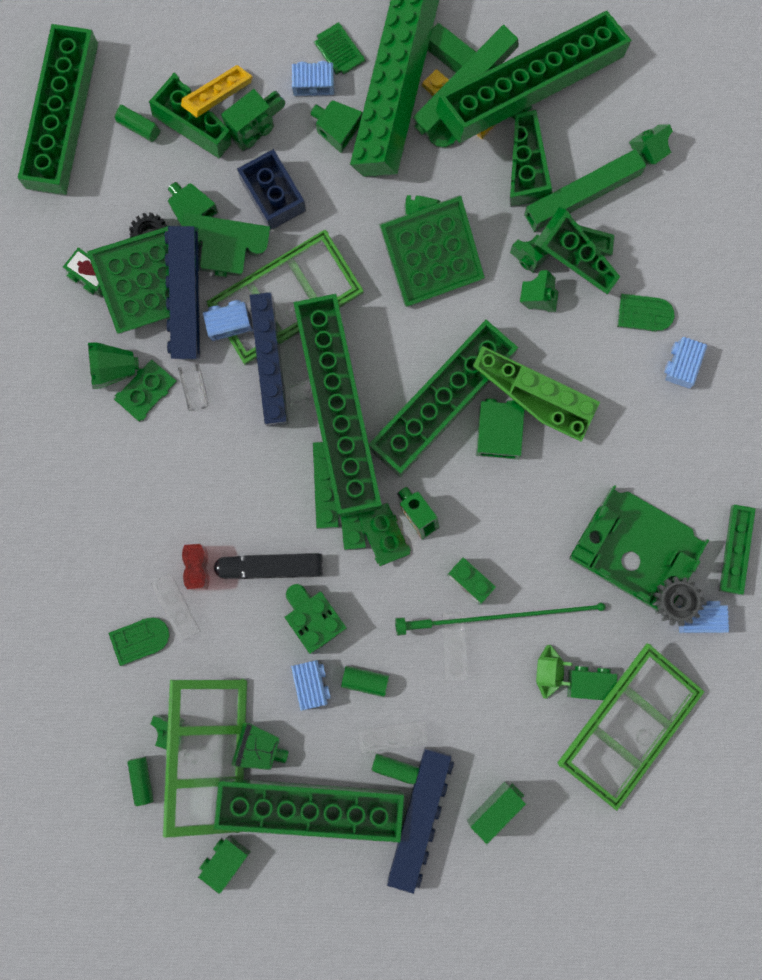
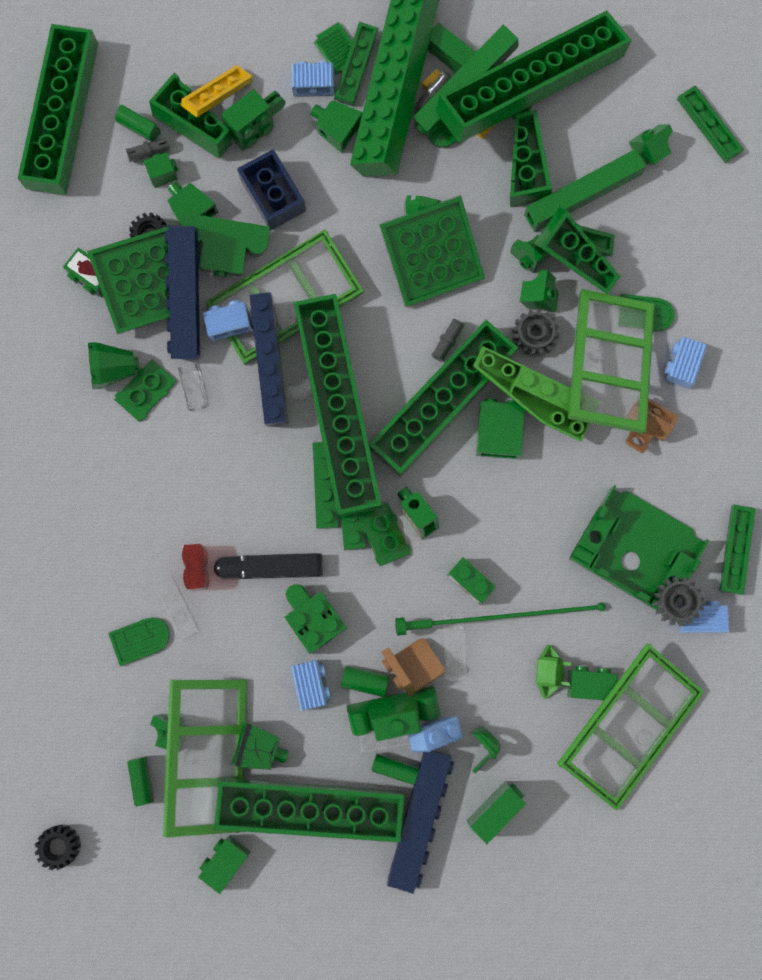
(46, 855): none -> black tyre
(147, 149): none -> dark grey pin
(161, 169): none -> green brick
(356, 63): none -> green tile
(393, 714): none -> green brick
(413, 666): none -> medium nougat bracket
(433, 89): none -> dark grey pin
(436, 734): none -> light blue brick
(447, 340): none -> dark grey pin
(489, 742): none -> green piece
(540, 322): none -> dark grey gear
(612, 361): none -> door
(659, 424): none -> medium nougat piece
(710, 124): none -> green tile

